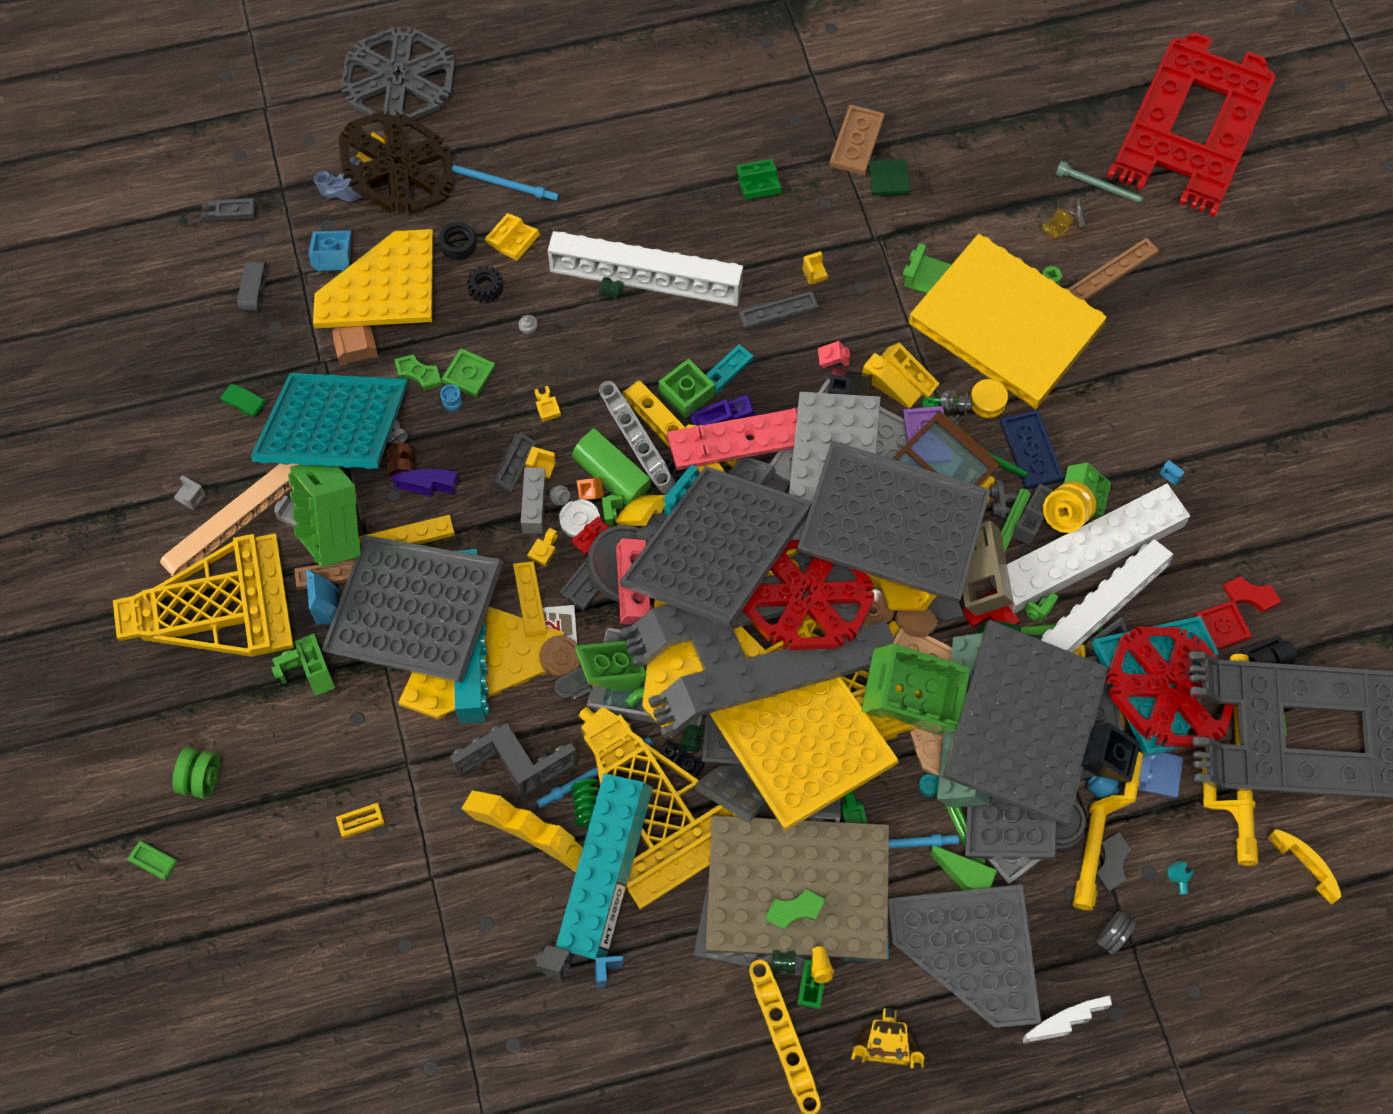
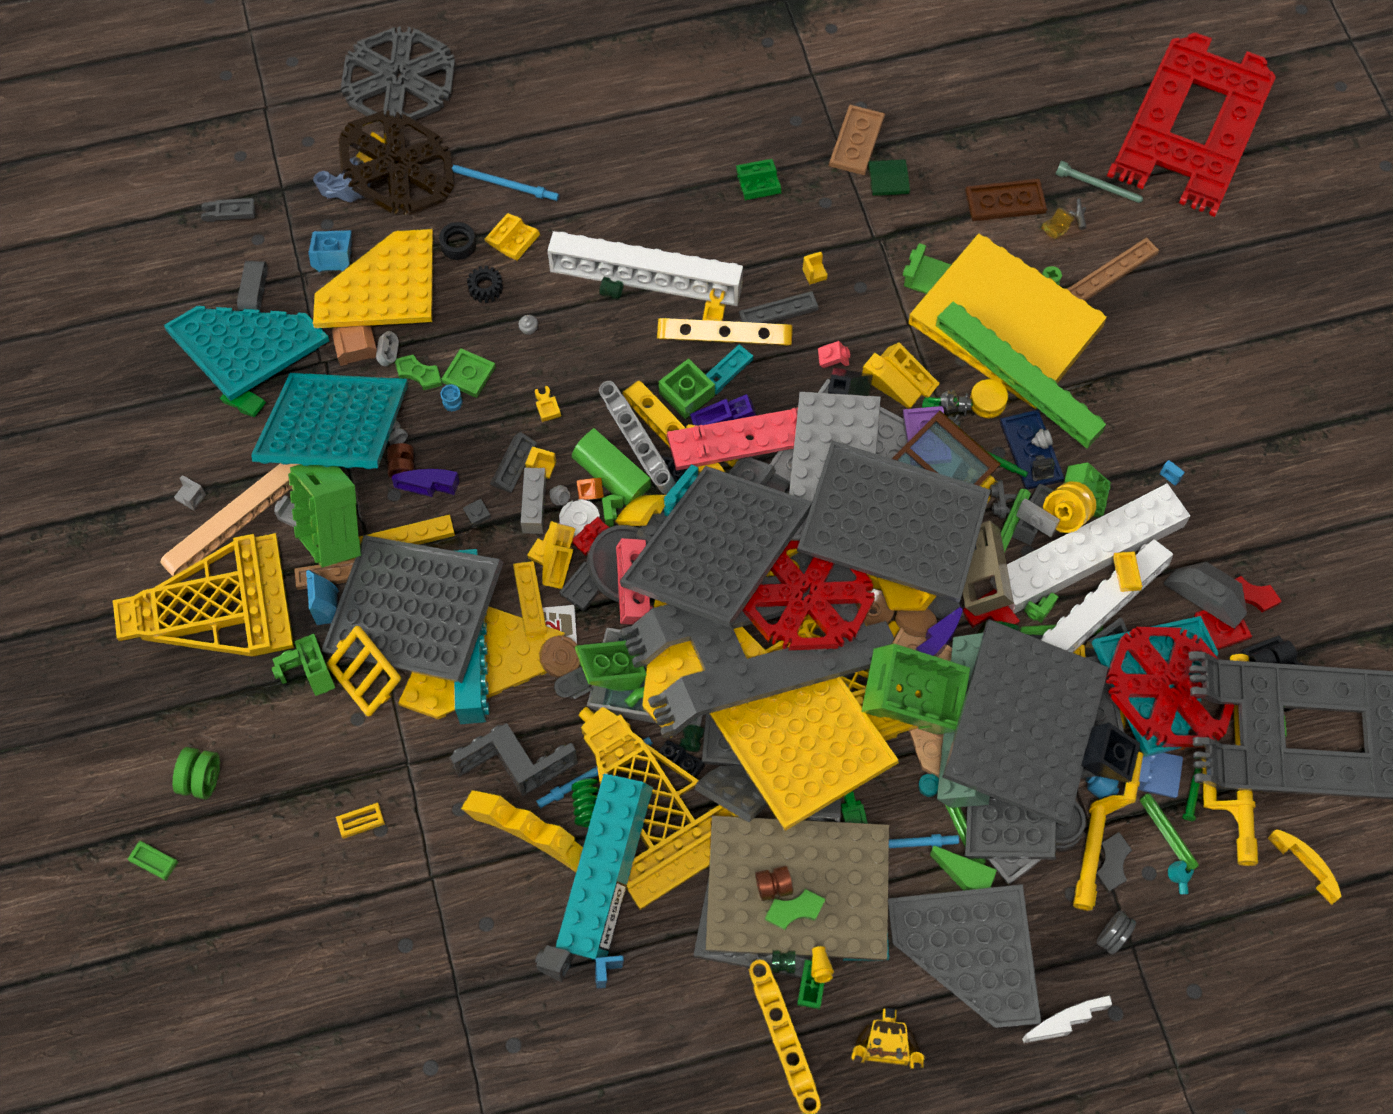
(245, 345): none -> teal plate
(344, 678): none -> yellow bar
(384, 347): none -> light grey beam
(476, 512): none -> dark grey plate
(557, 554): none -> yellow slope
(714, 309): none -> yellow plate
(739, 331): none -> beam
(774, 883): none -> copper wheel
(940, 634): none -> dark purple slope
(1006, 200): none -> reddish brown tile
(1020, 374): none -> bright green brick
(1038, 517): none -> light grey plate
(1042, 468): none -> clear smoke tile
(1043, 439): none -> light grey plate
(1127, 571): none -> yellow tile
(1169, 832): none -> bright green axle
(1192, 798): none -> green piece
(1210, 591): none -> dark grey wedge

